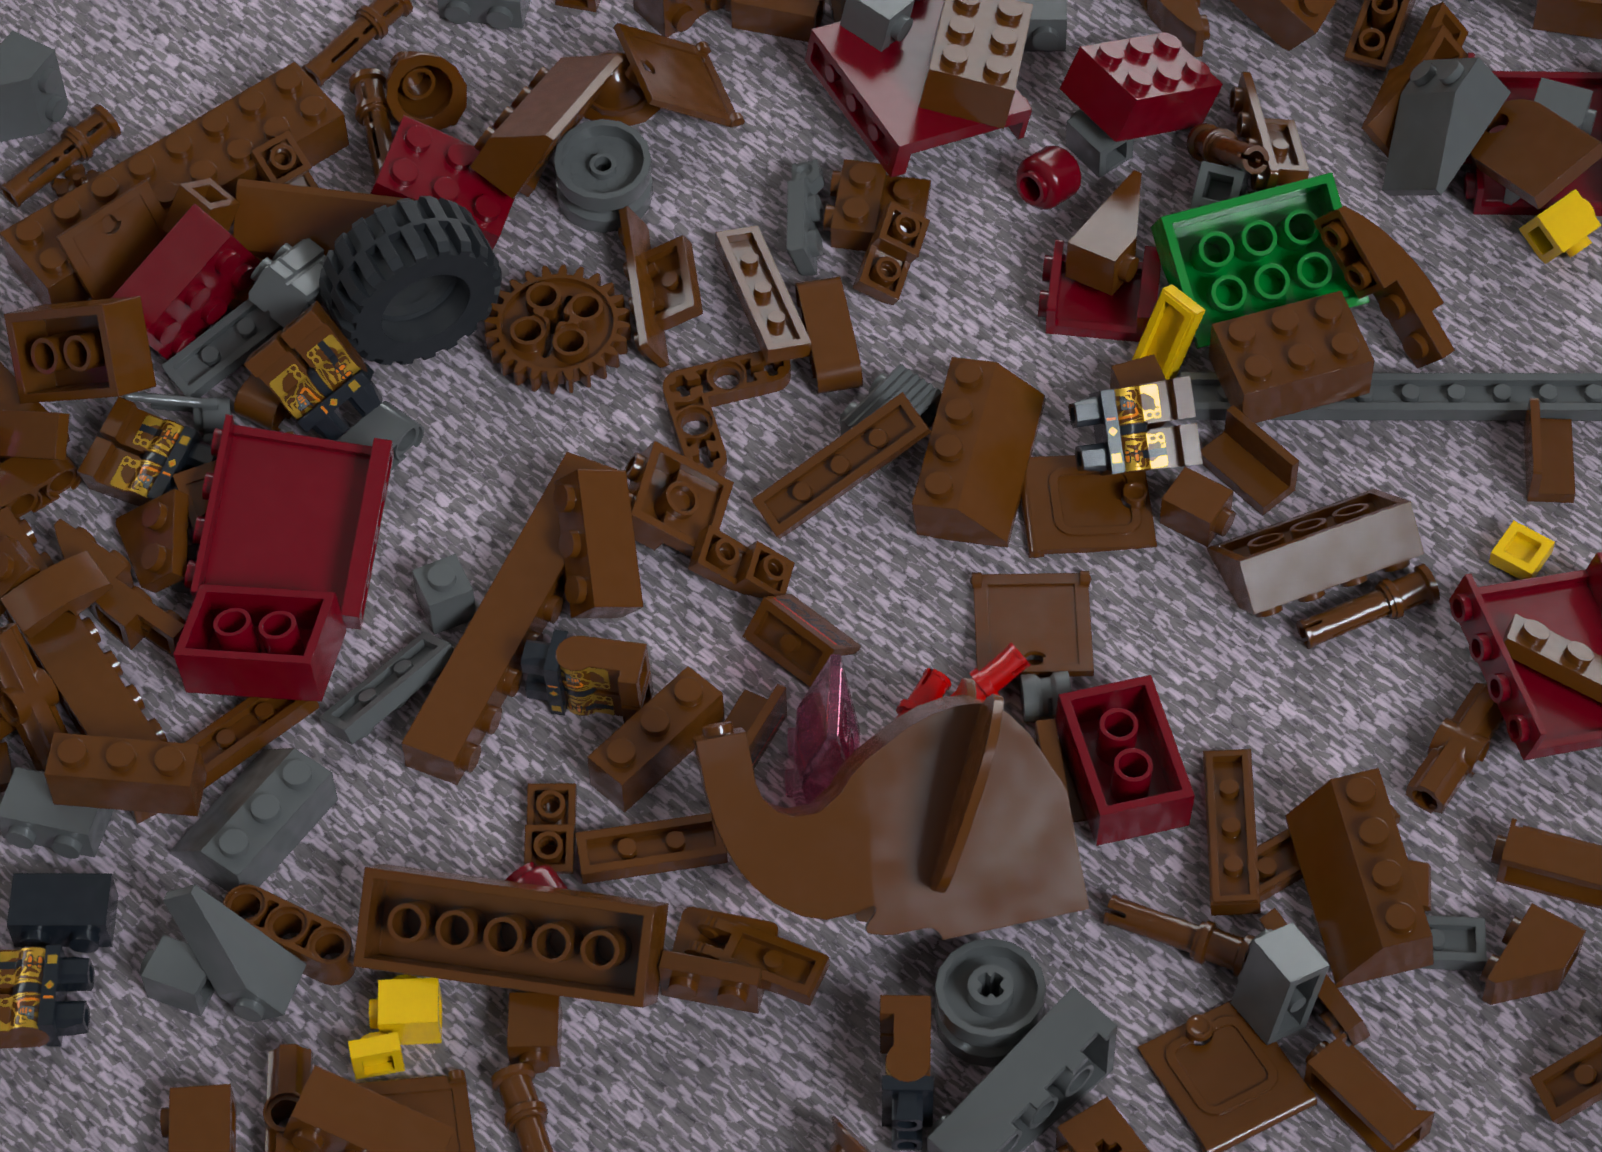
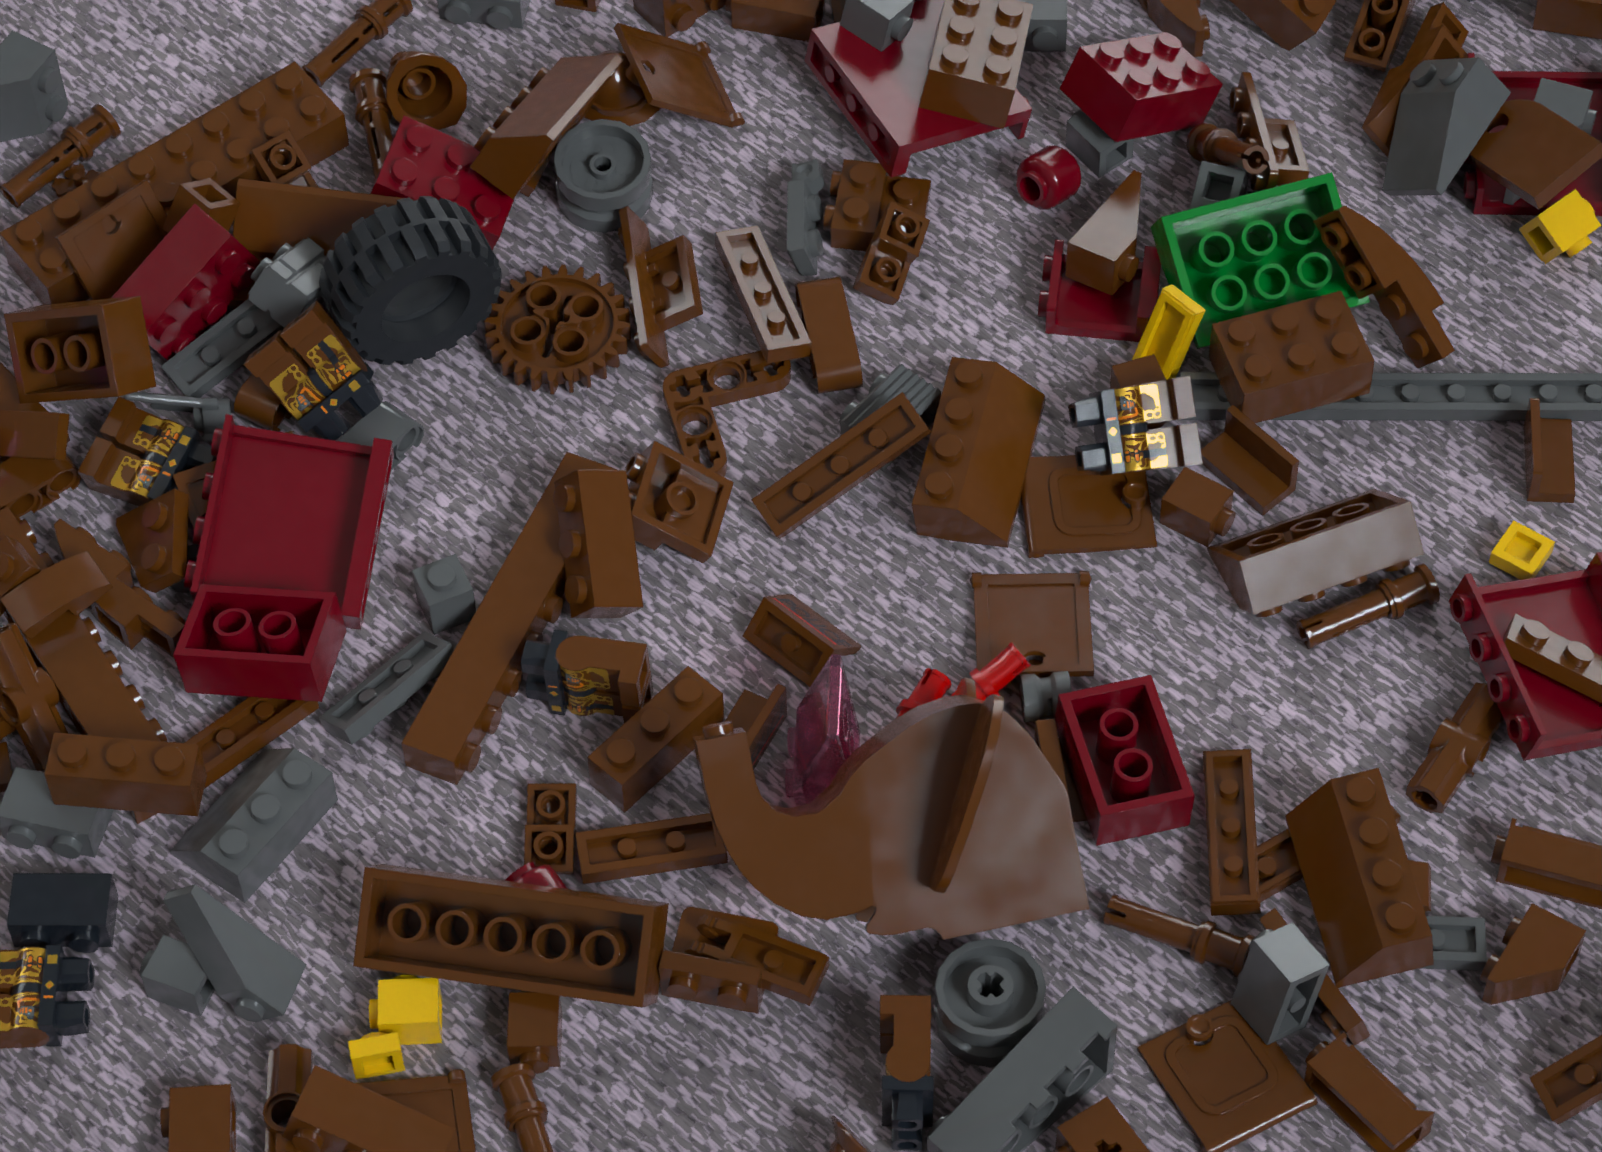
(315, 938): reddish brown beam -> none
(744, 569): reddish brown slope -> none

